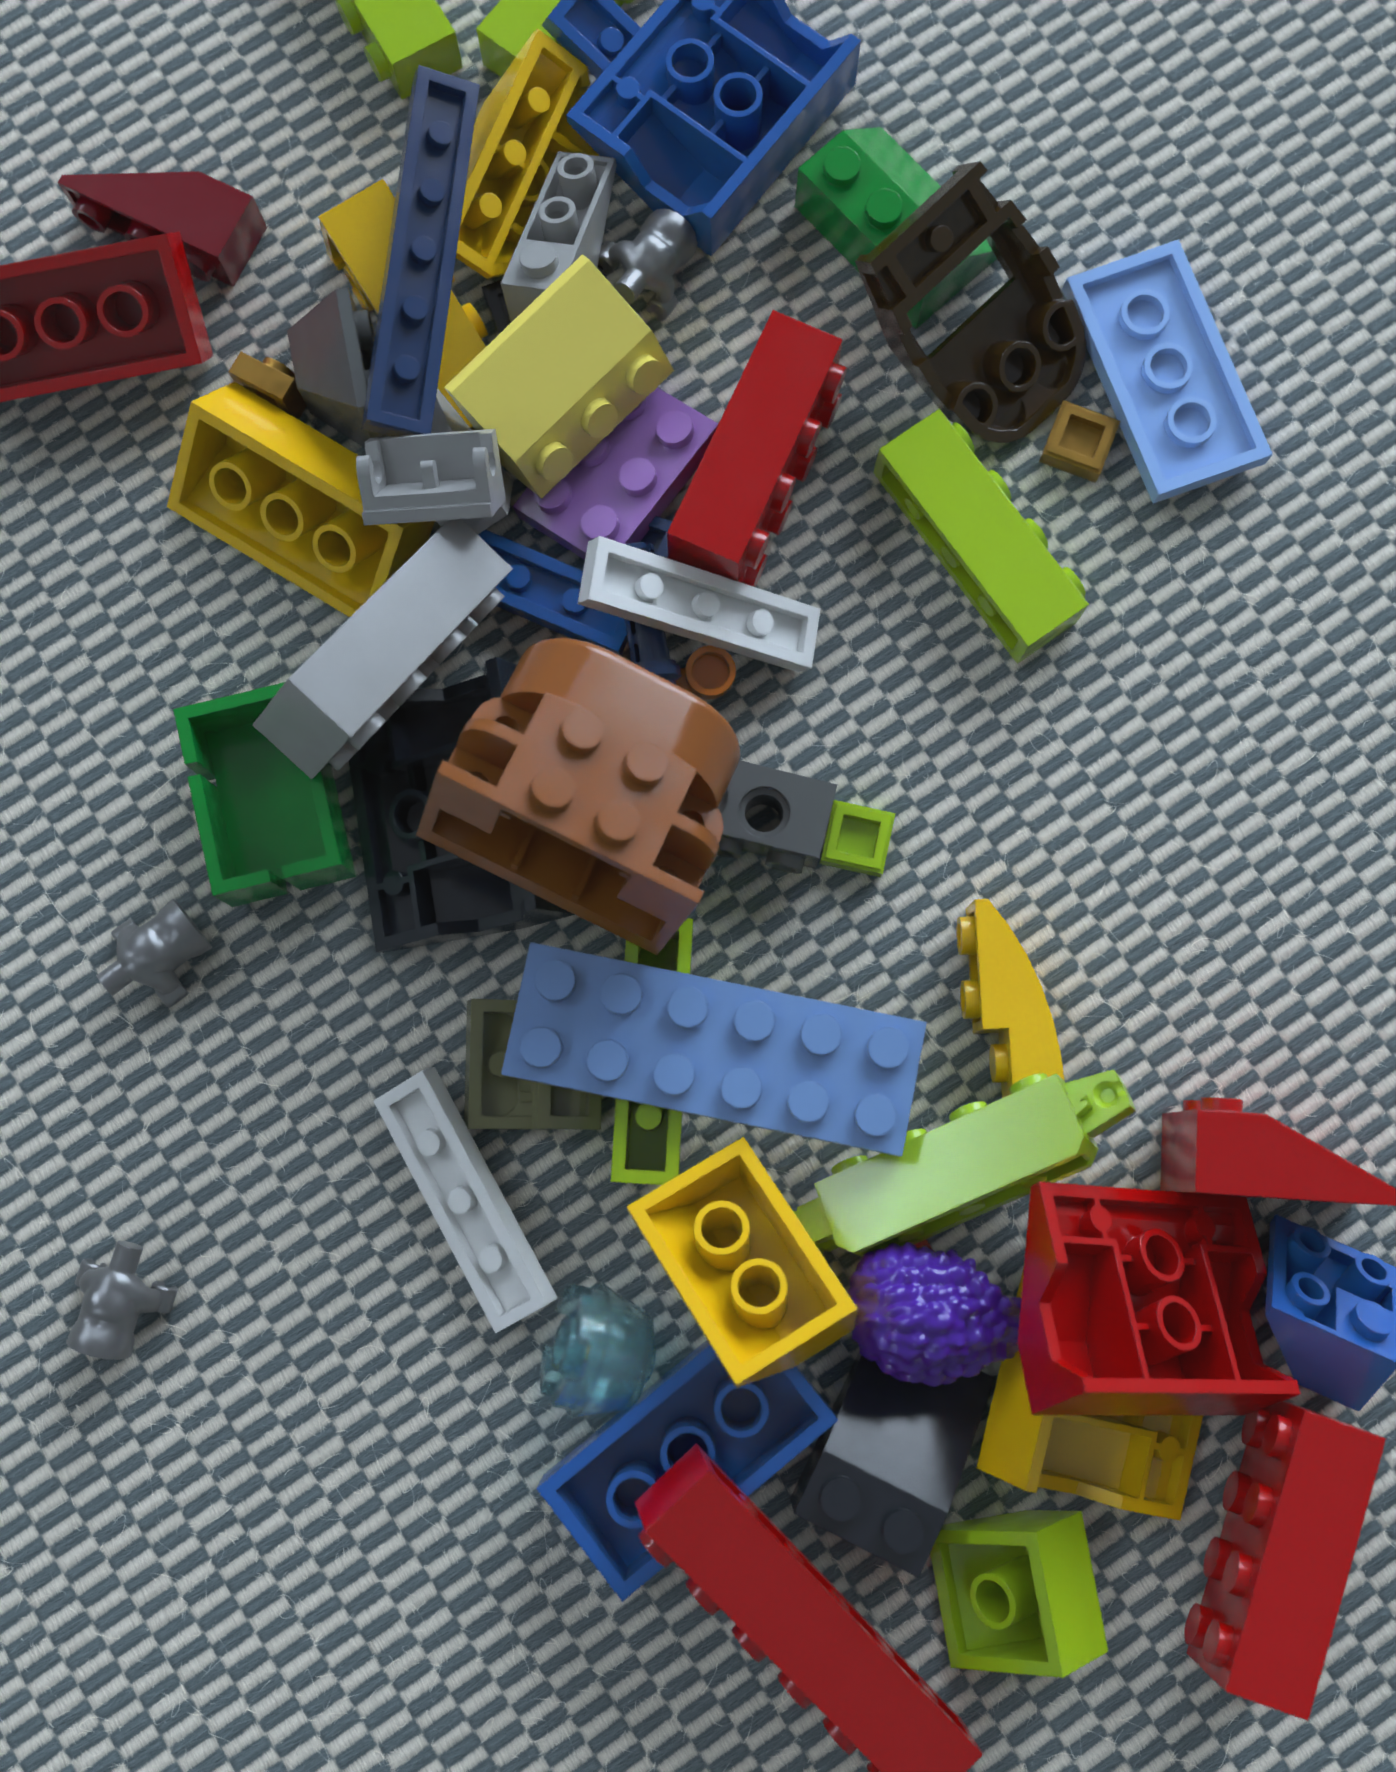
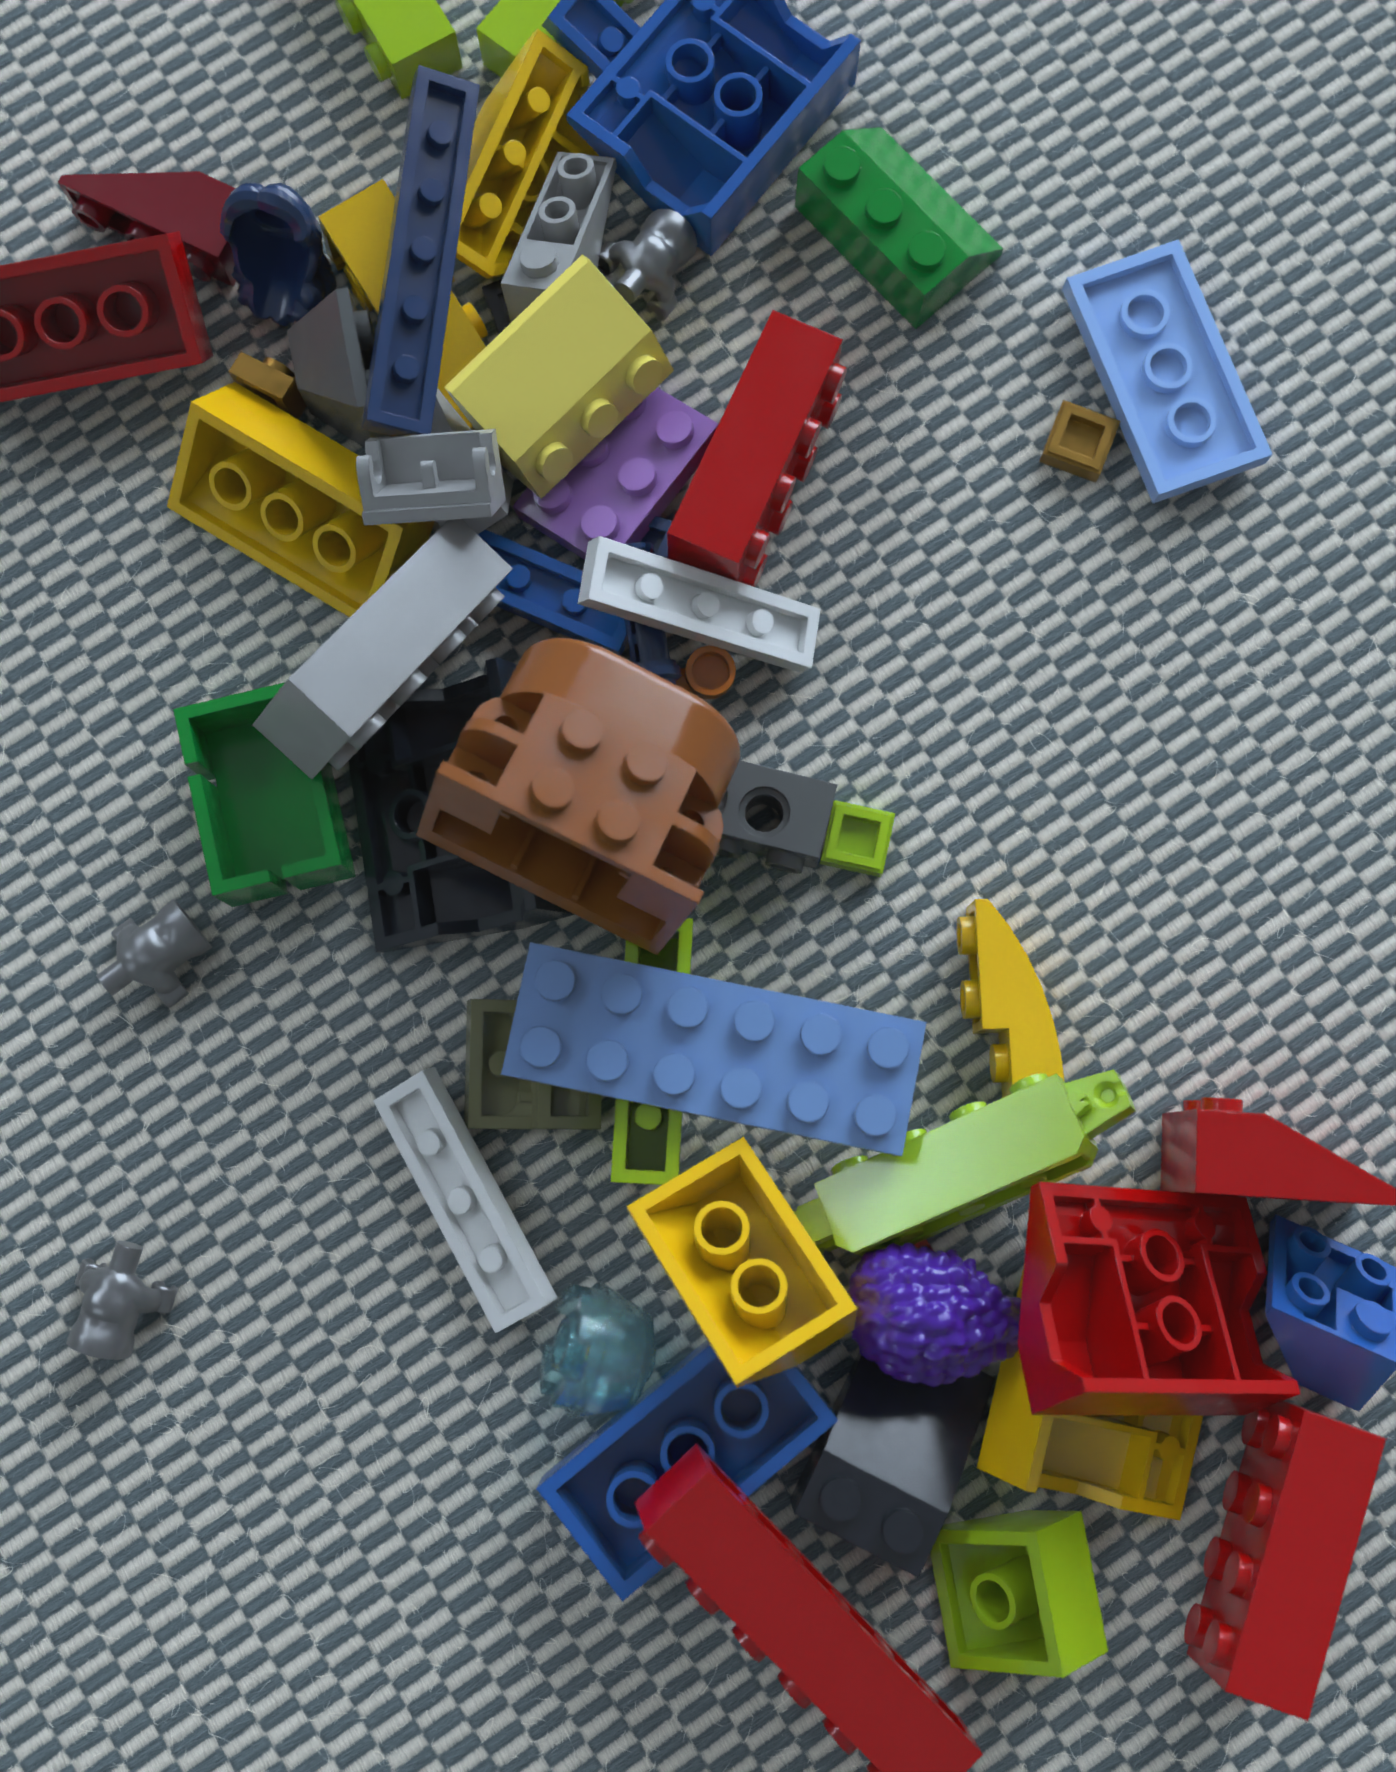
(276, 252): none -> dark blue hair
(980, 535): lime brick -> none
(1017, 349): dark brown slope -> none

